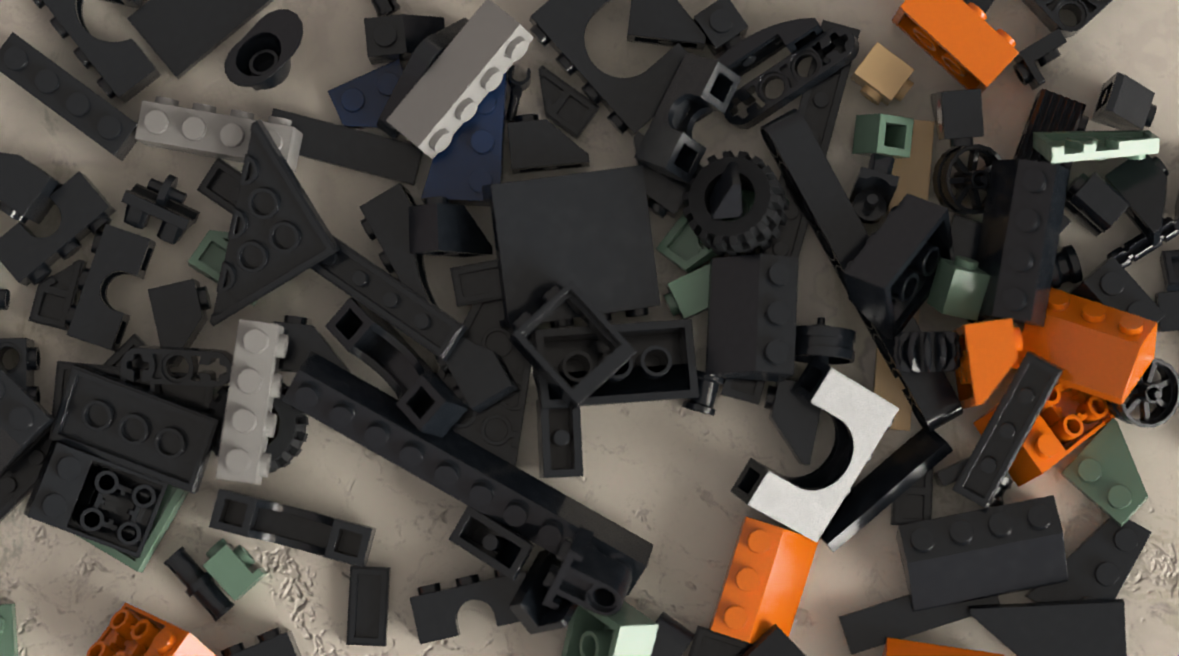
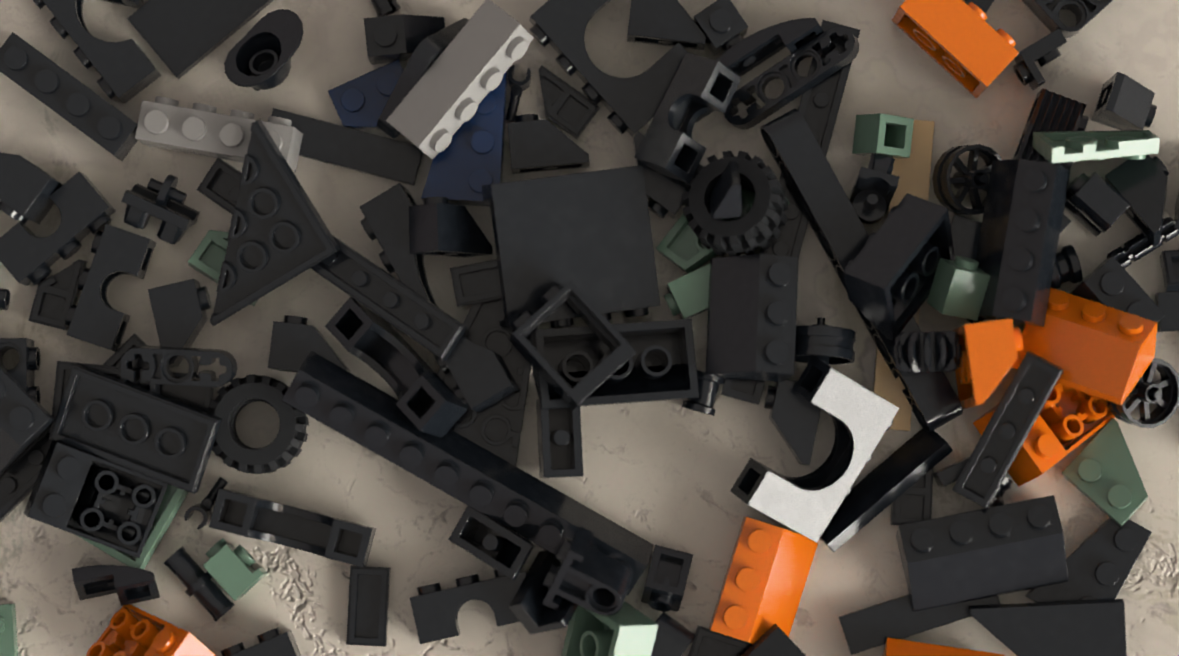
(128, 582): none -> black slope
(206, 504): none -> black hand
(250, 402): light grey brick -> none
(666, 579): none -> black bracket
(883, 76): tan brick -> none
(958, 116): black slope -> none

